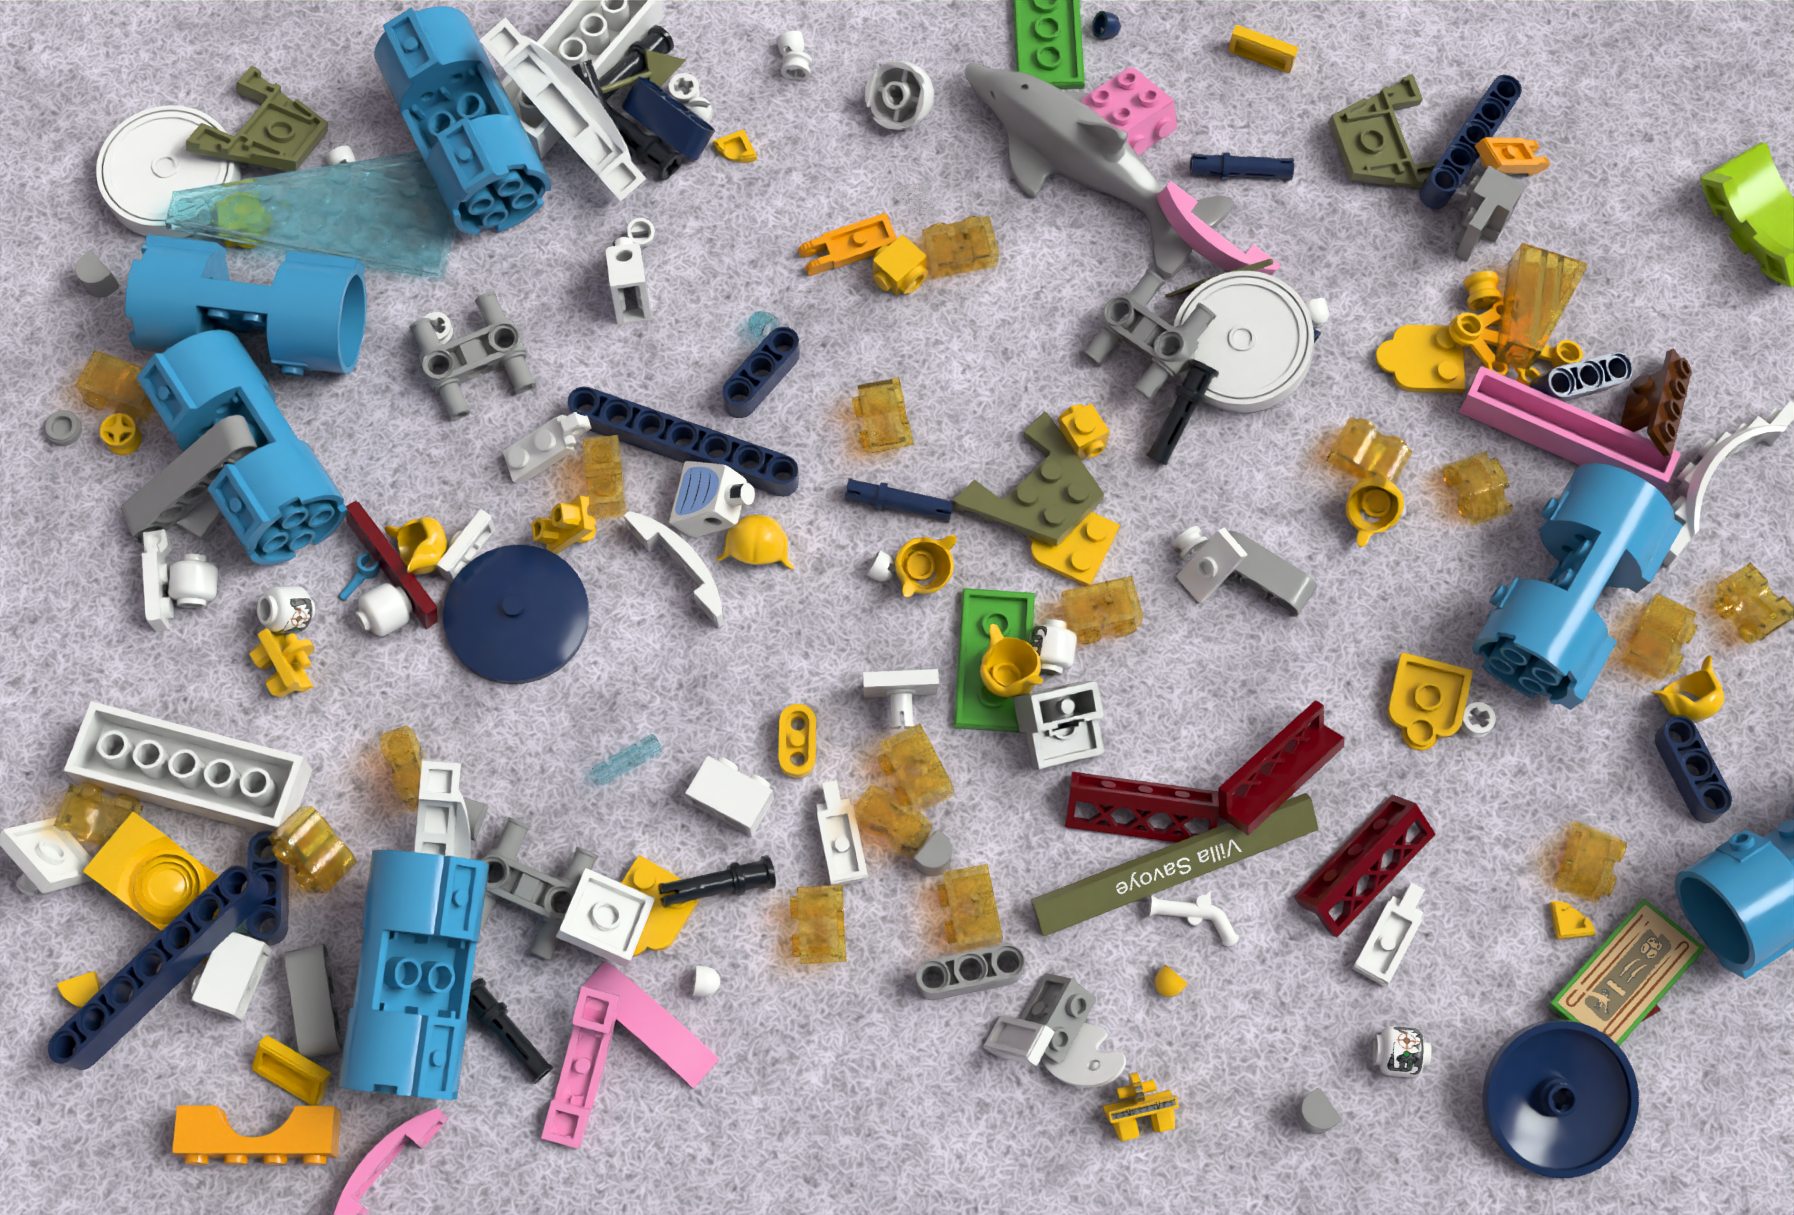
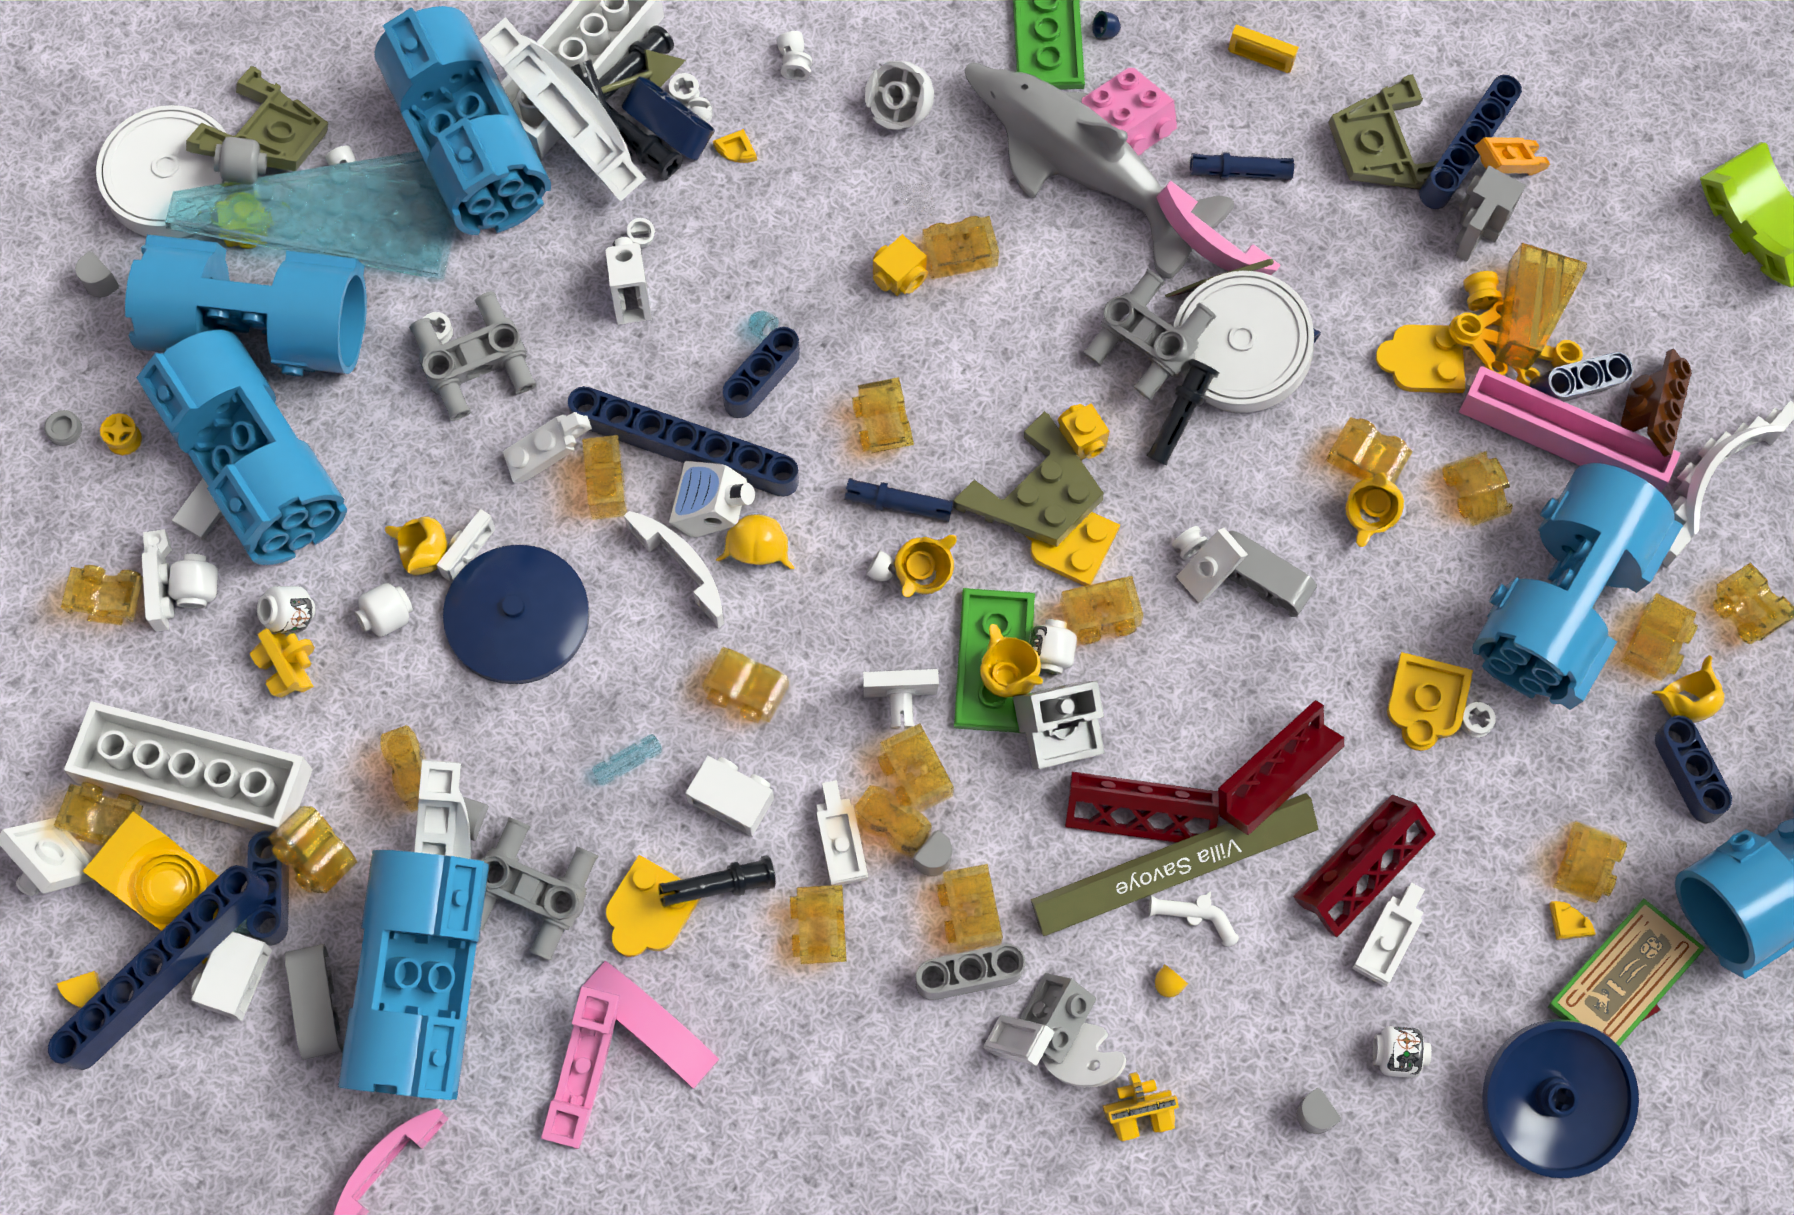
(102, 596): none -> clear yellow cylinder
(114, 384): clear yellow brick -> none
(187, 477): light grey beam -> none
(239, 160): none -> light grey head
(290, 1070): yellow tile -> none
(307, 1134): light orange arch -> none
(362, 574): dark azure hand -> none
(391, 563): dark red tile -> none
(536, 1066): black pin -> none
(565, 525): yellow hips -> none
(605, 917): white tile -> none
(706, 981): white hinge -> none
(745, 685): none -> clear yellow brick
(797, 742): yellow plate -> none
(848, 244): light orange hinge -> none
(1318, 311): white hinge -> none

